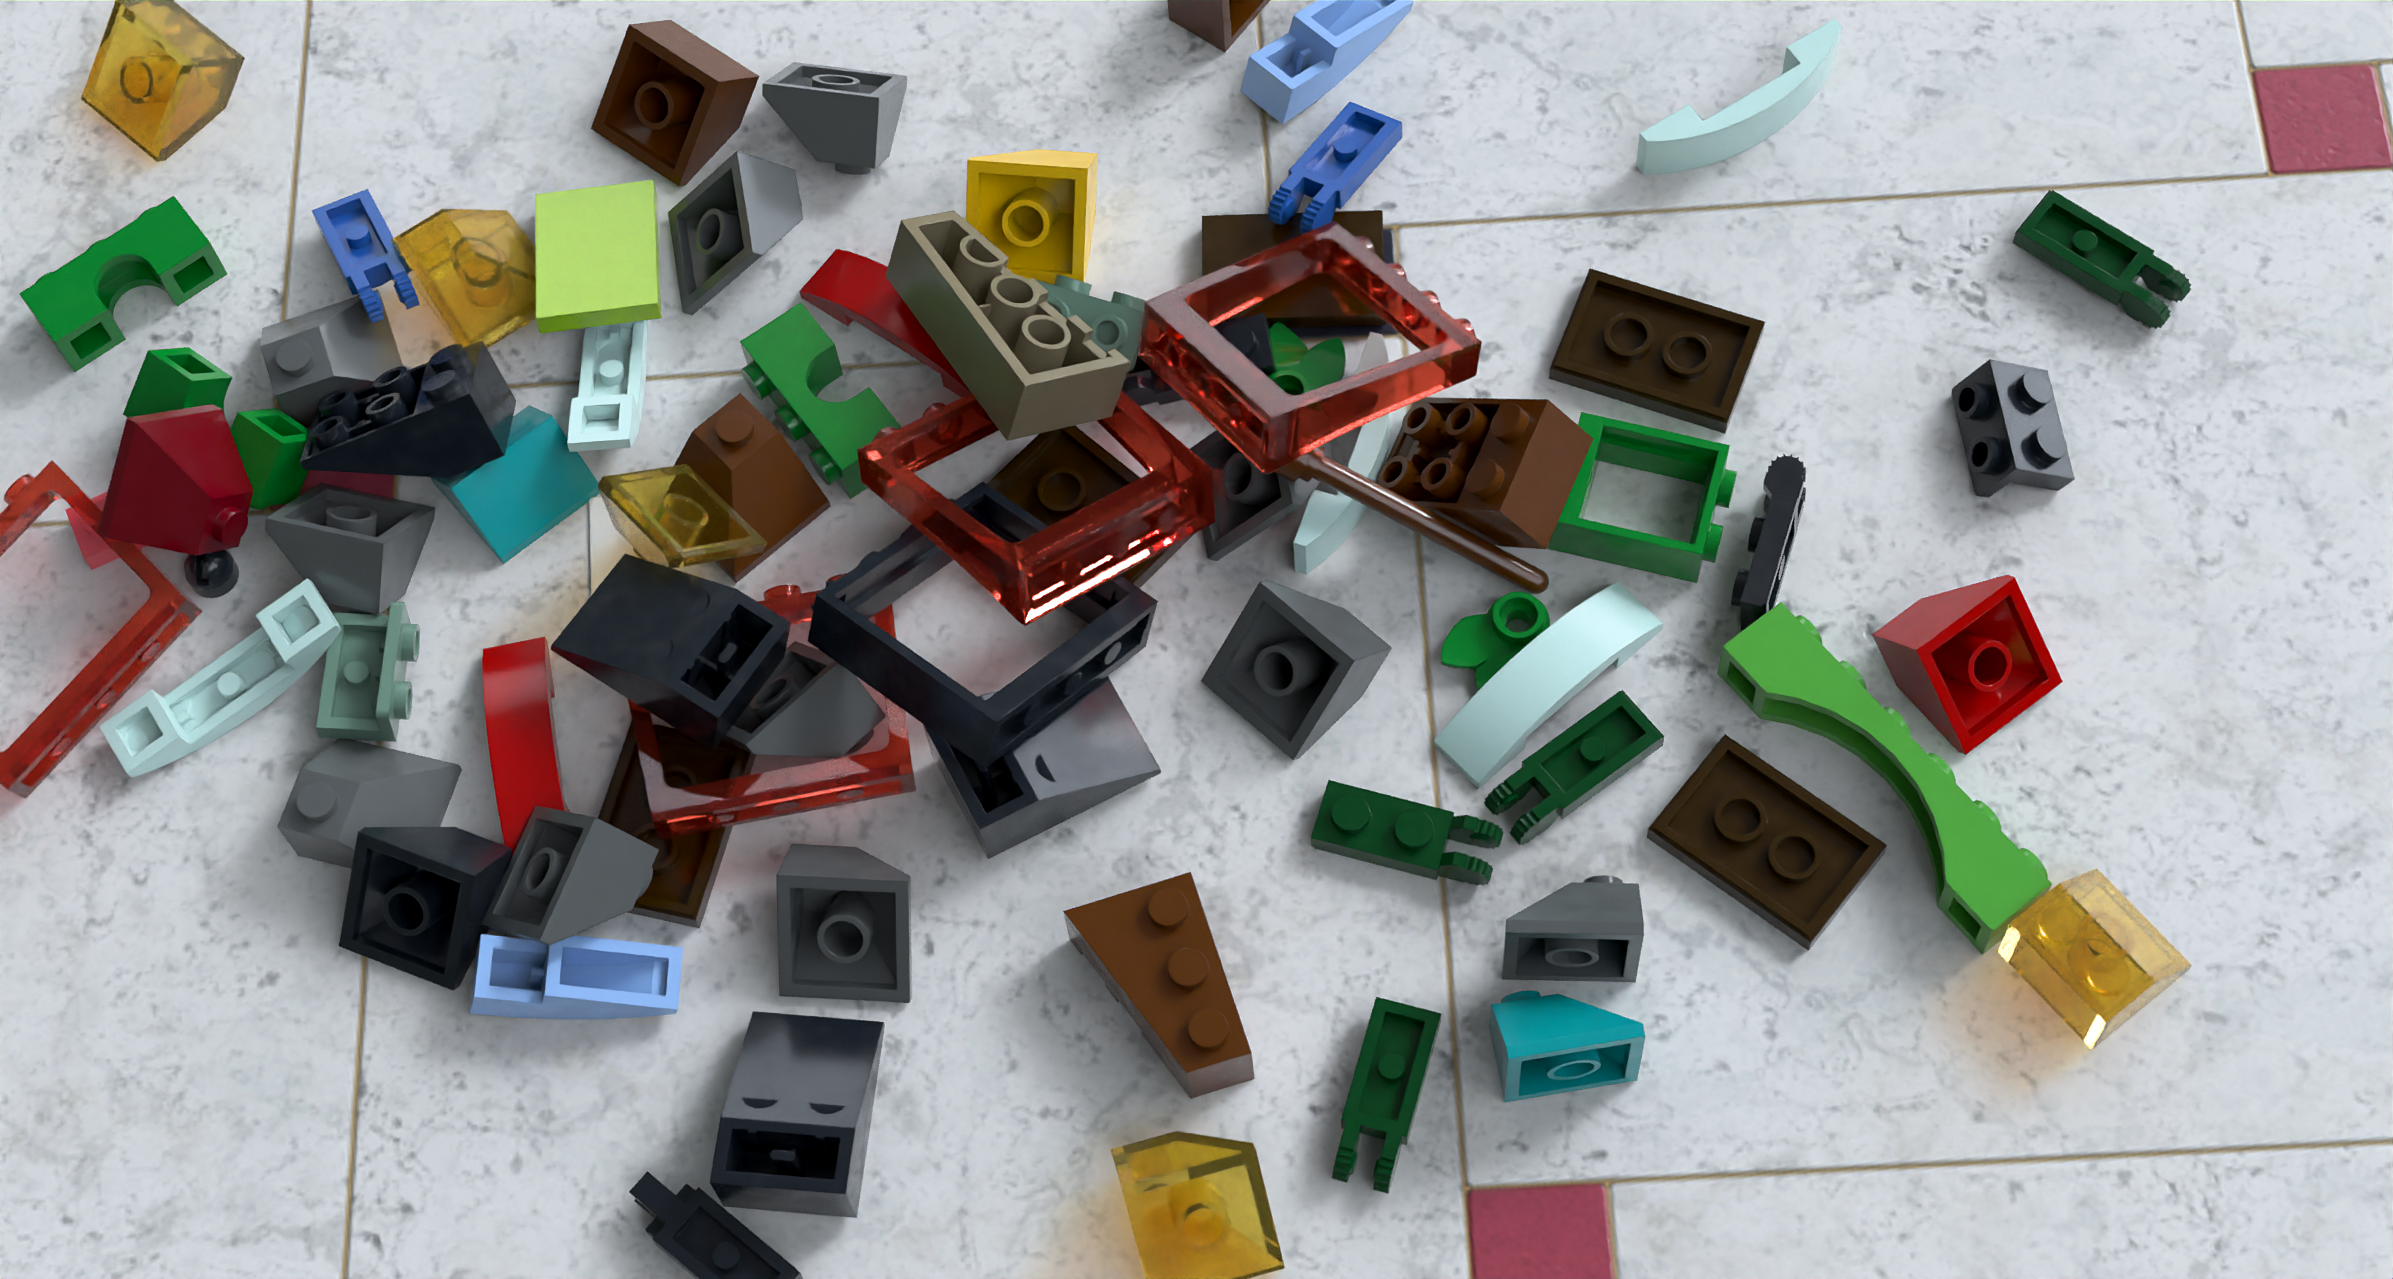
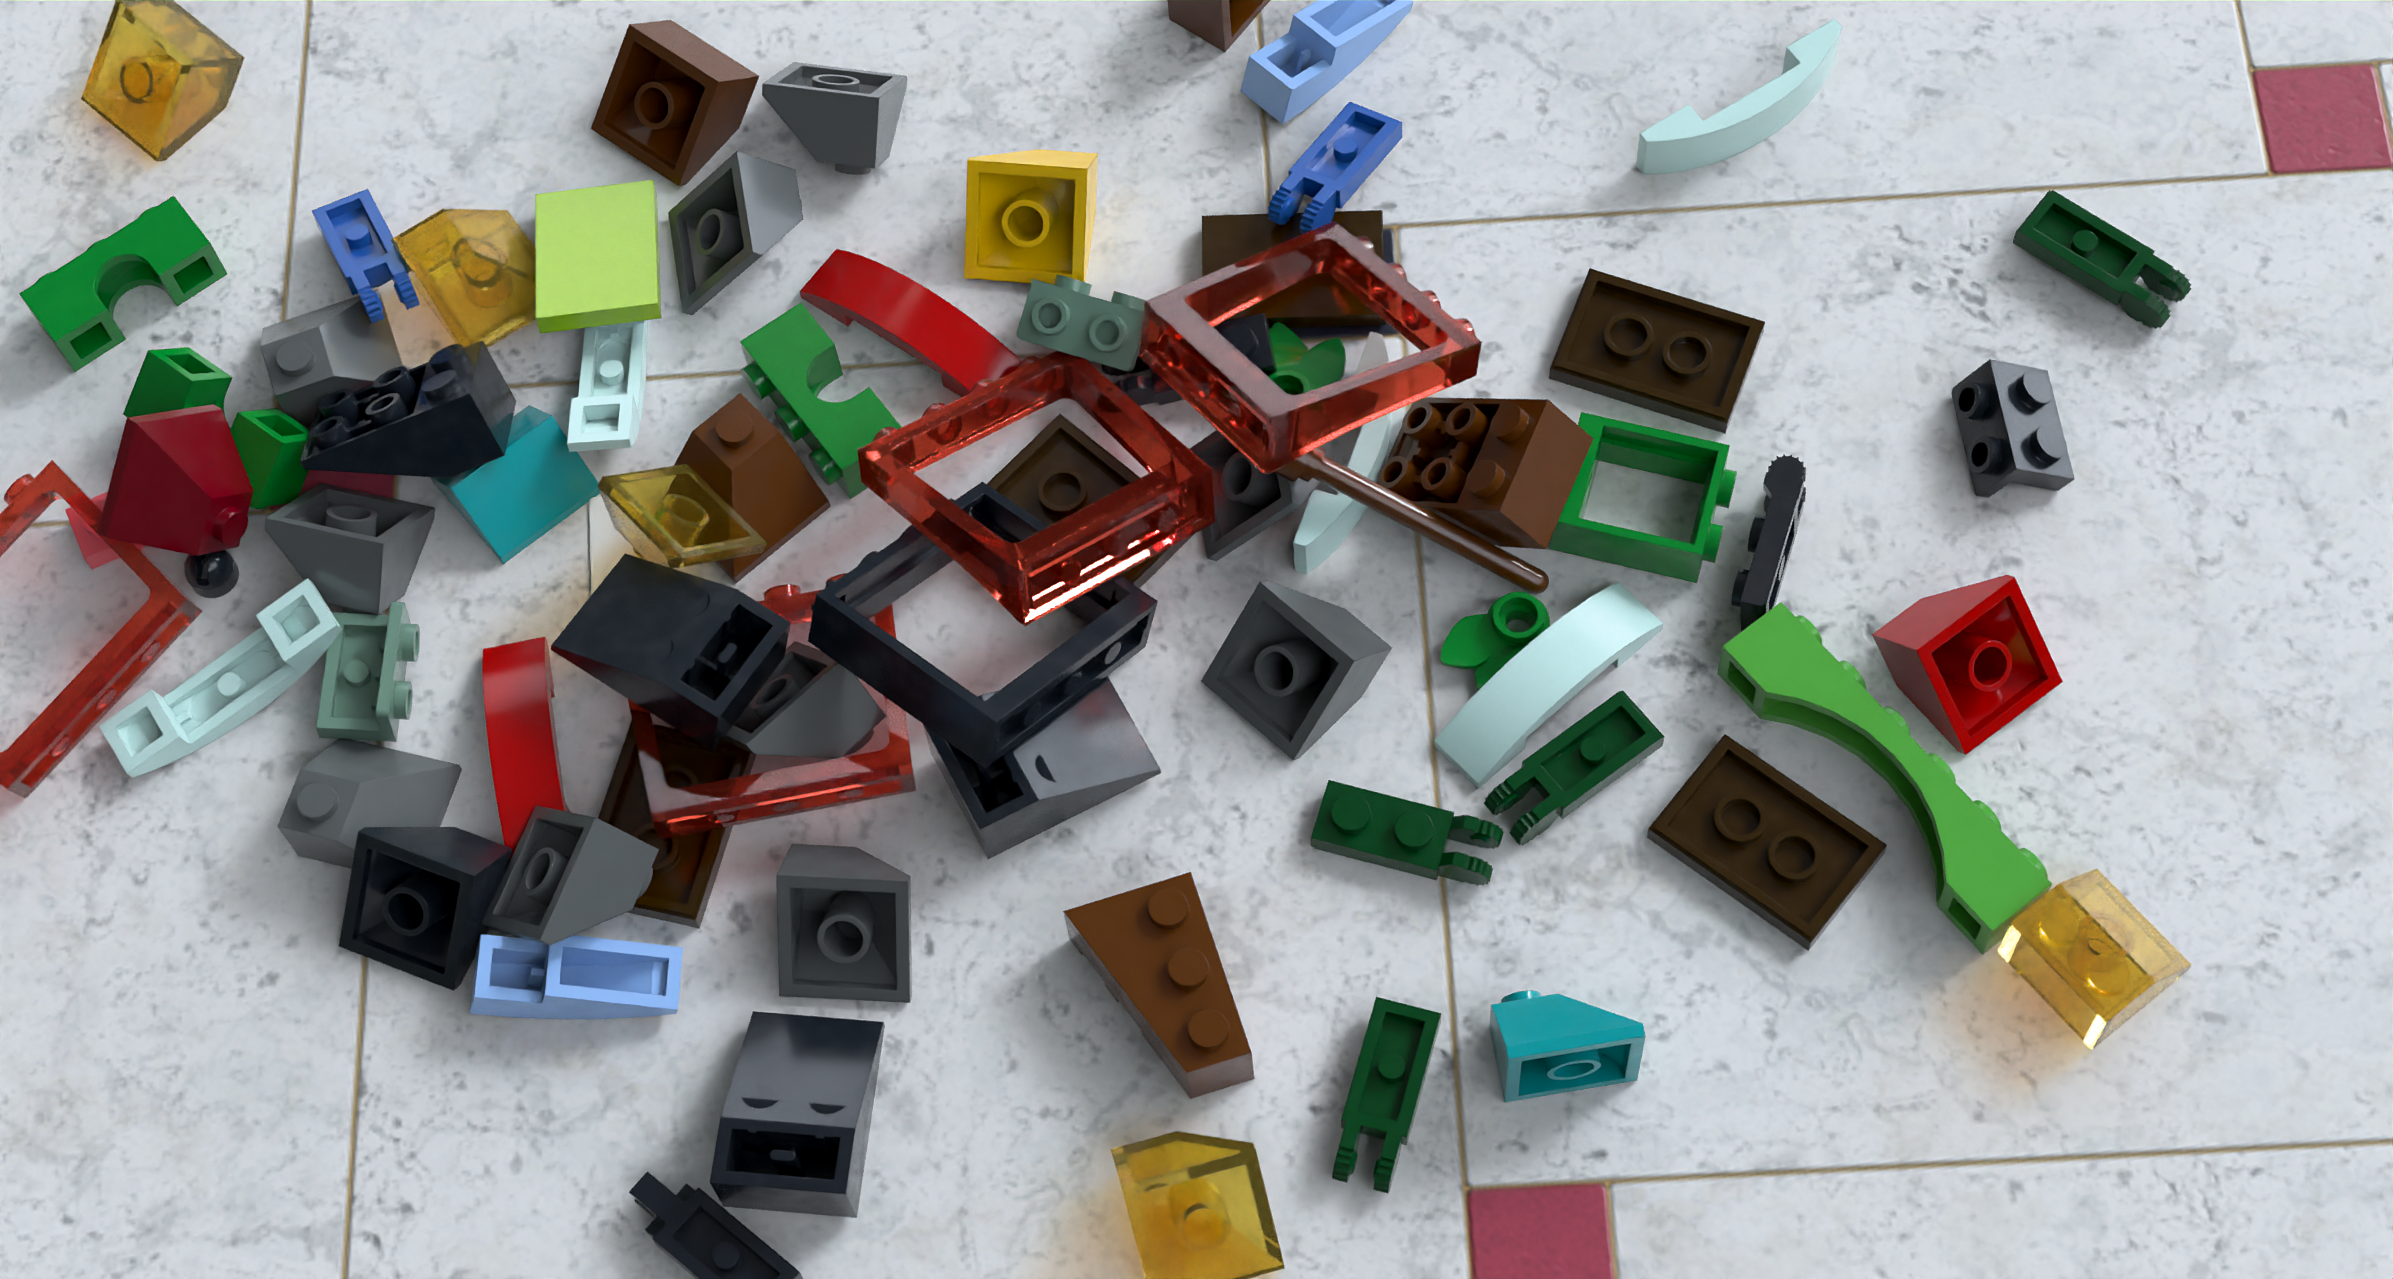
(999, 332): dark tan wedge -> none
(1577, 934): dark grey slope -> none

